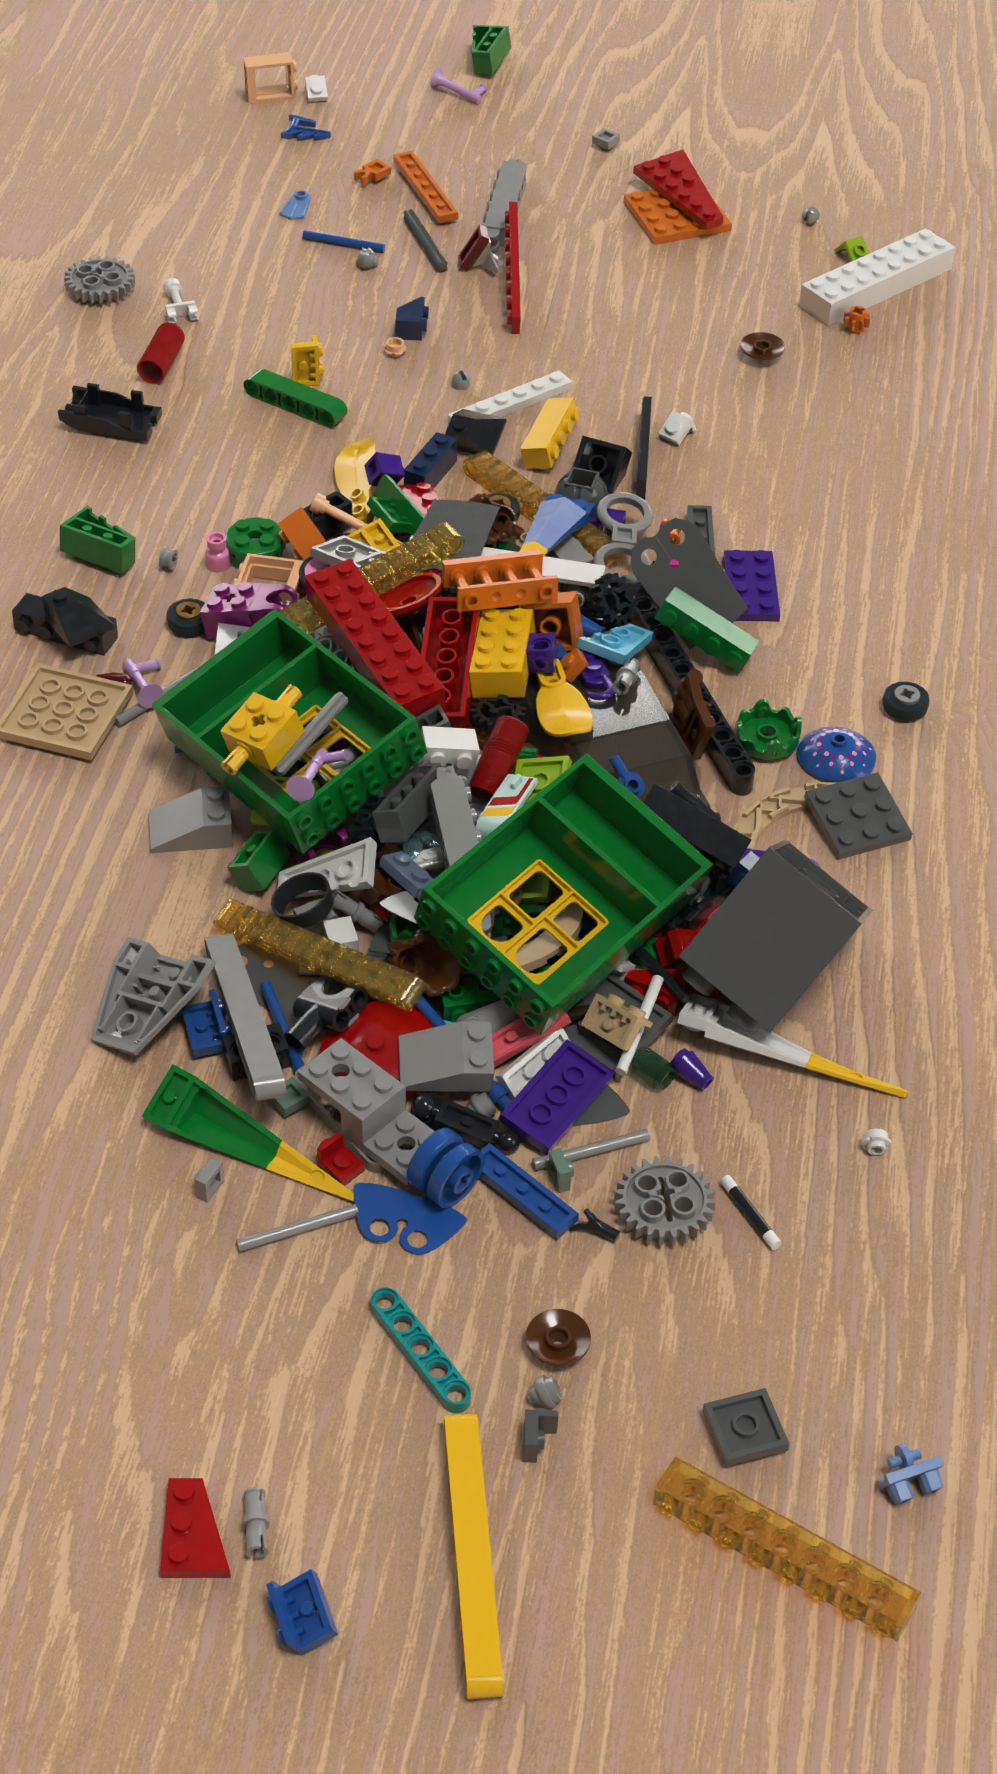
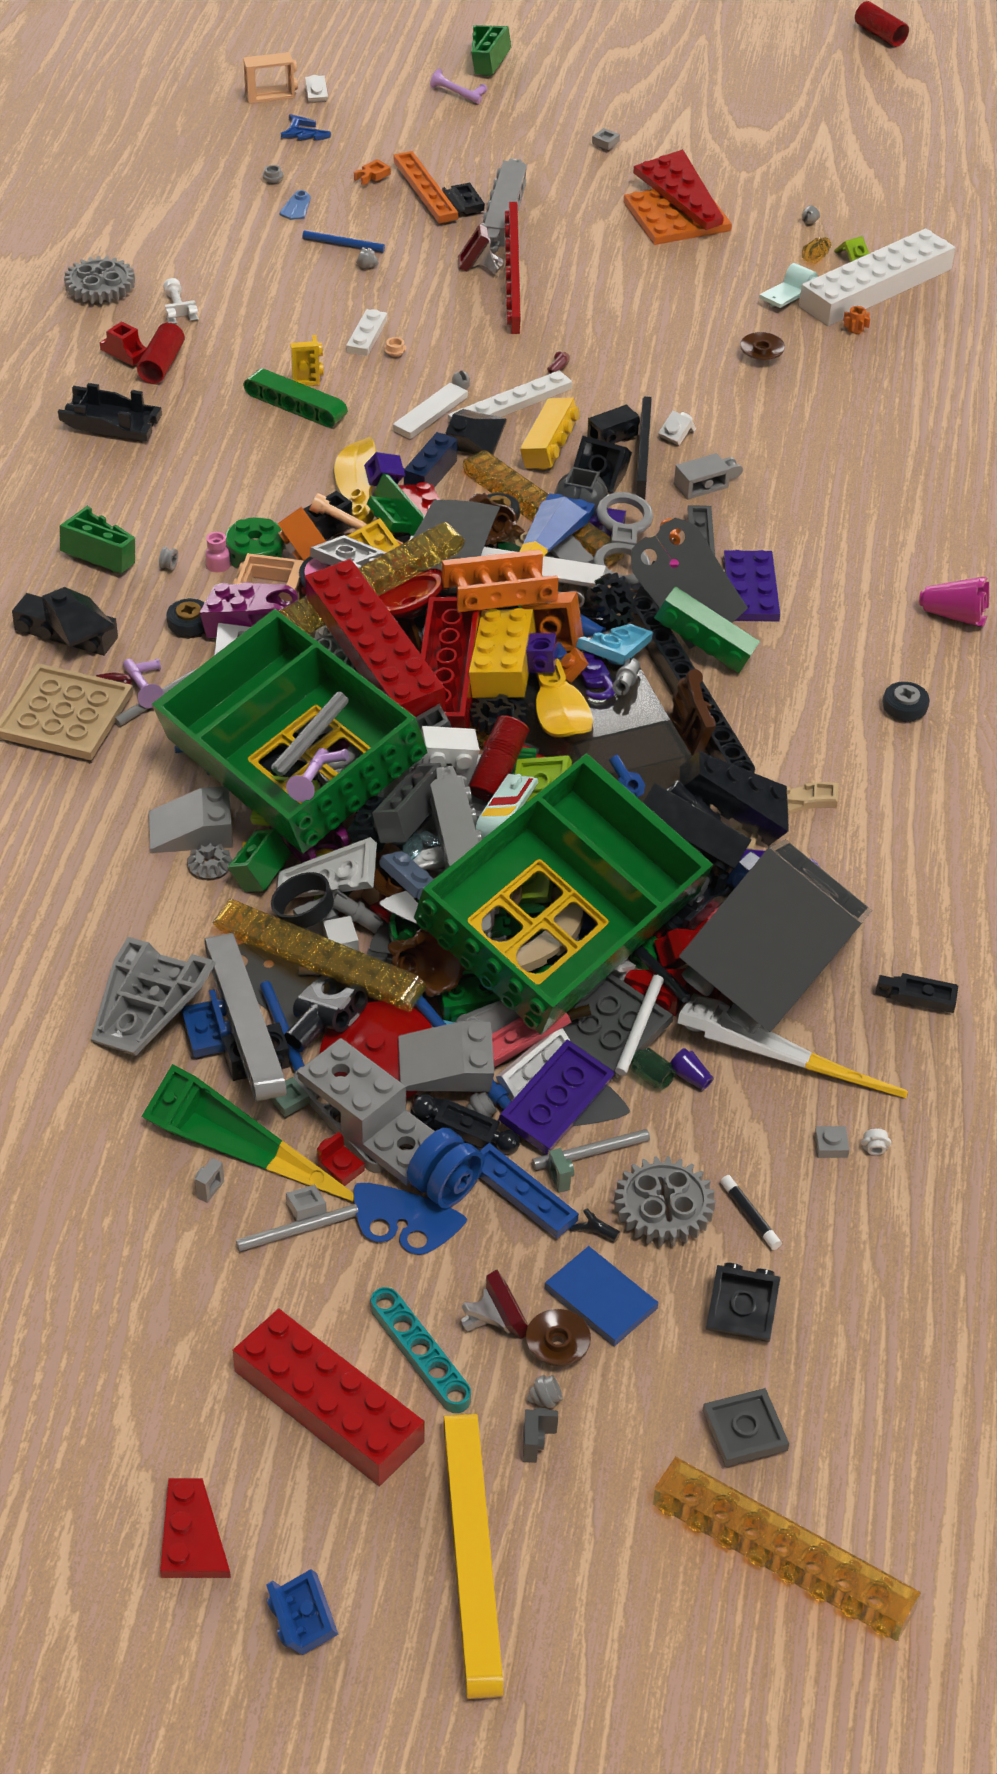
(123, 343): none -> red brick
(210, 868): none -> light grey gear
(255, 1523): light grey pin -> none
(262, 730): yellow brick -> none
(272, 174): none -> light grey plate
(306, 1202): none -> light grey plate
(329, 1396): none -> red brick
(366, 332): none -> white plate
(412, 320): dark blue slope -> none
(425, 240): dark grey axle -> none
(430, 410): none -> white tile
(464, 198): none -> black plate
(496, 1308): none -> piece
(561, 360): none -> dark red arm
(601, 1295): none -> blue tile
(614, 425): none -> black brick
(614, 1021): tan bracket -> none
(705, 475): none -> light grey brick
(739, 795): none -> black wedge
(743, 1302): none -> black plate
(764, 720): green plate -> none
(790, 288): none -> light aqua door
(816, 249): none -> clear yellow arm
(831, 1142): none -> light grey plate
(836, 754): blue dish -> none
(858, 815): dark grey plate -> none
(881, 23): none -> red piece
(898, 1481): medium blue hips -> none
(918, 991): none -> black hinge
(958, 600): none -> dark pink cone

